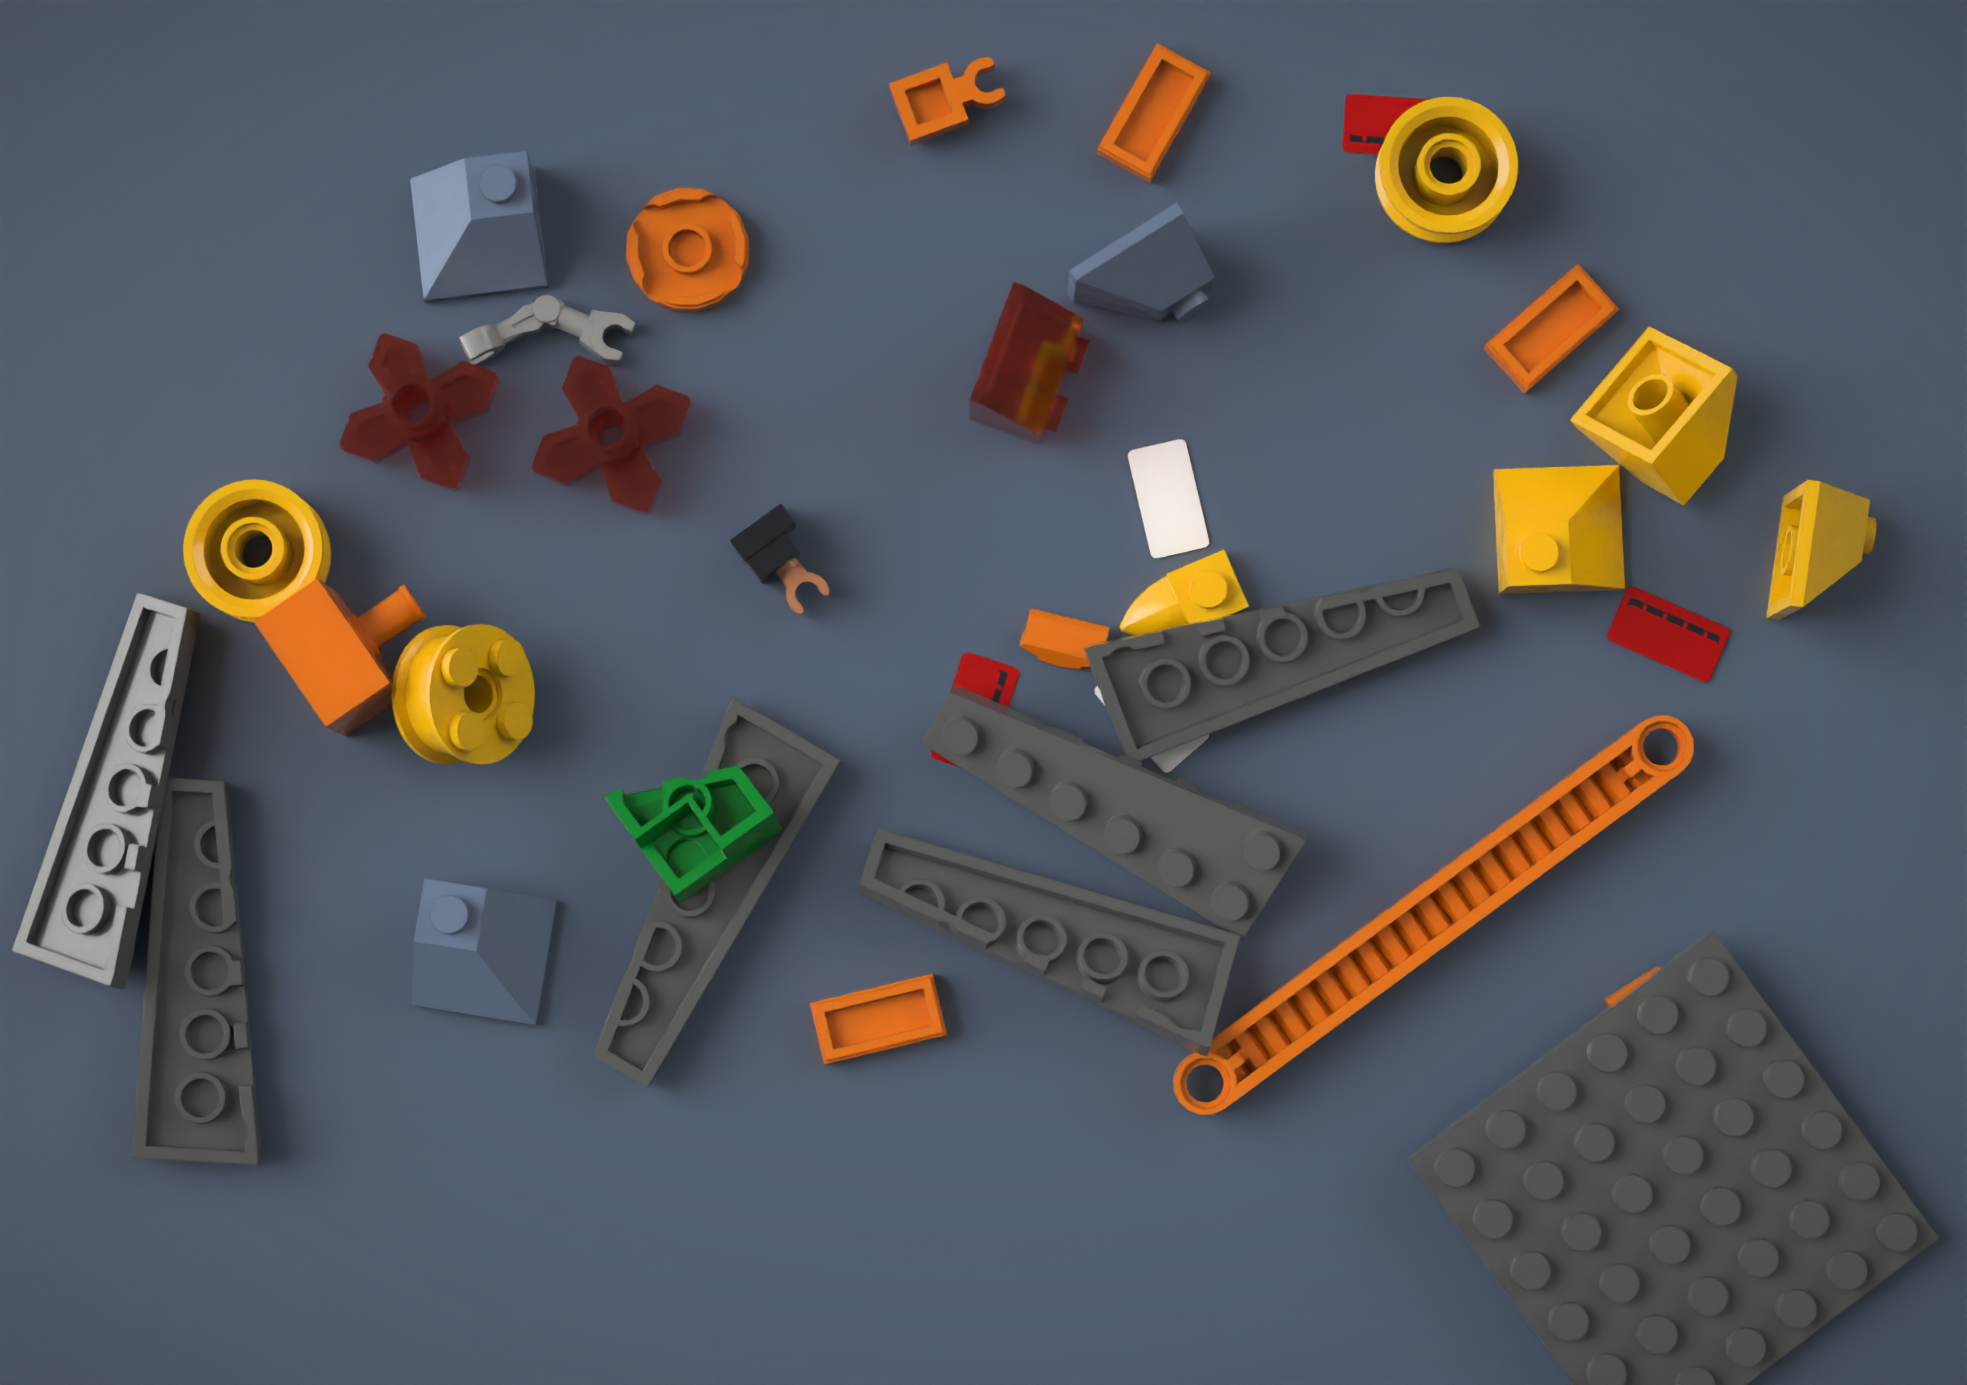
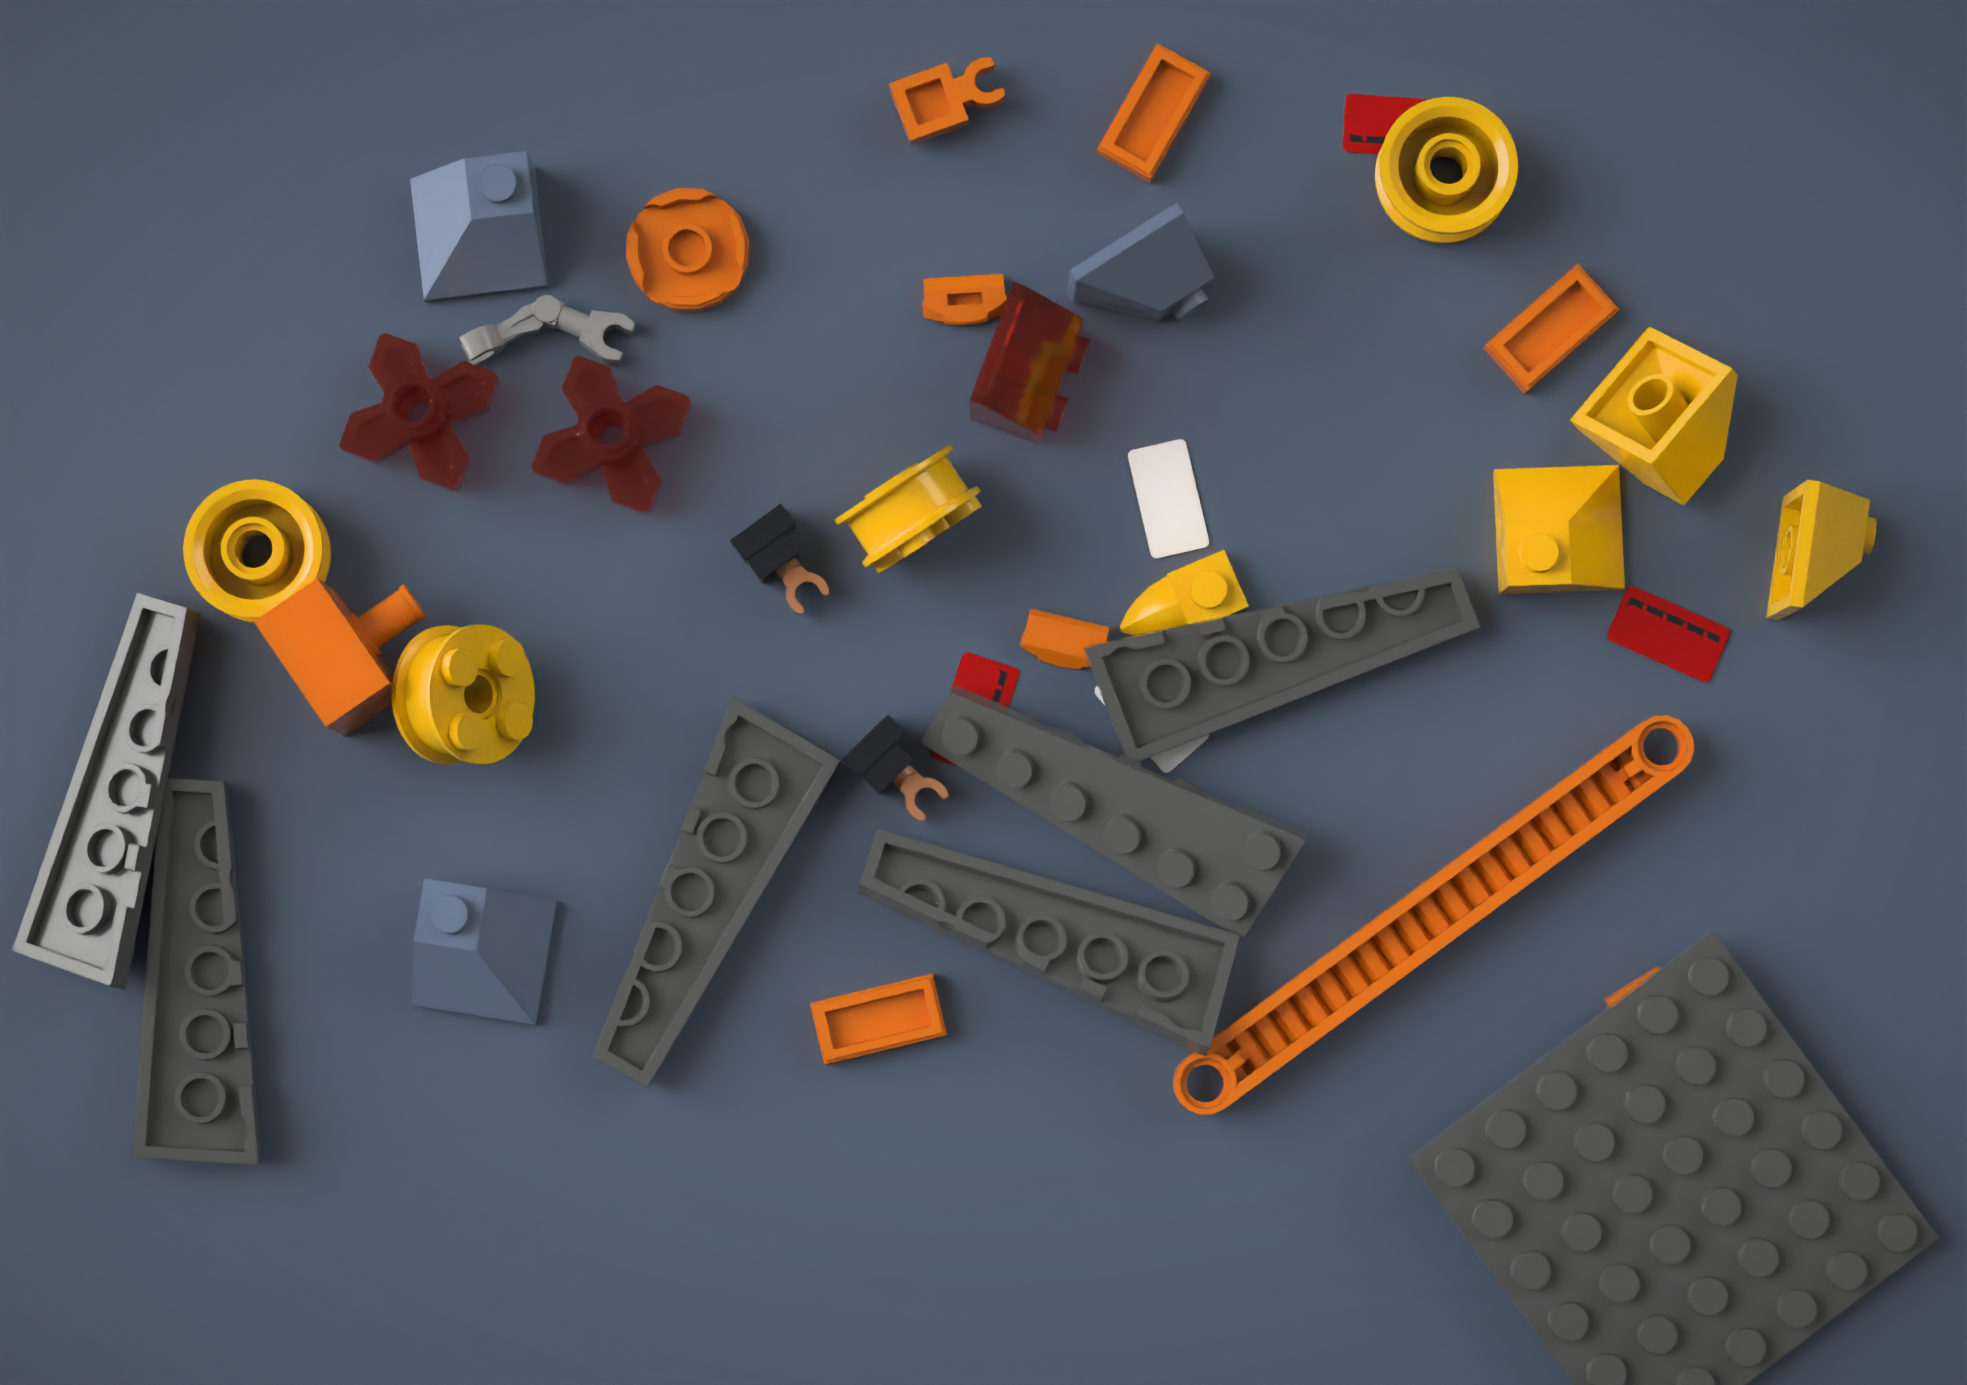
(696, 826): green slope -> none
(883, 761): none -> black piece
(910, 510): none -> yellow wheel
(964, 298): none -> orange piece

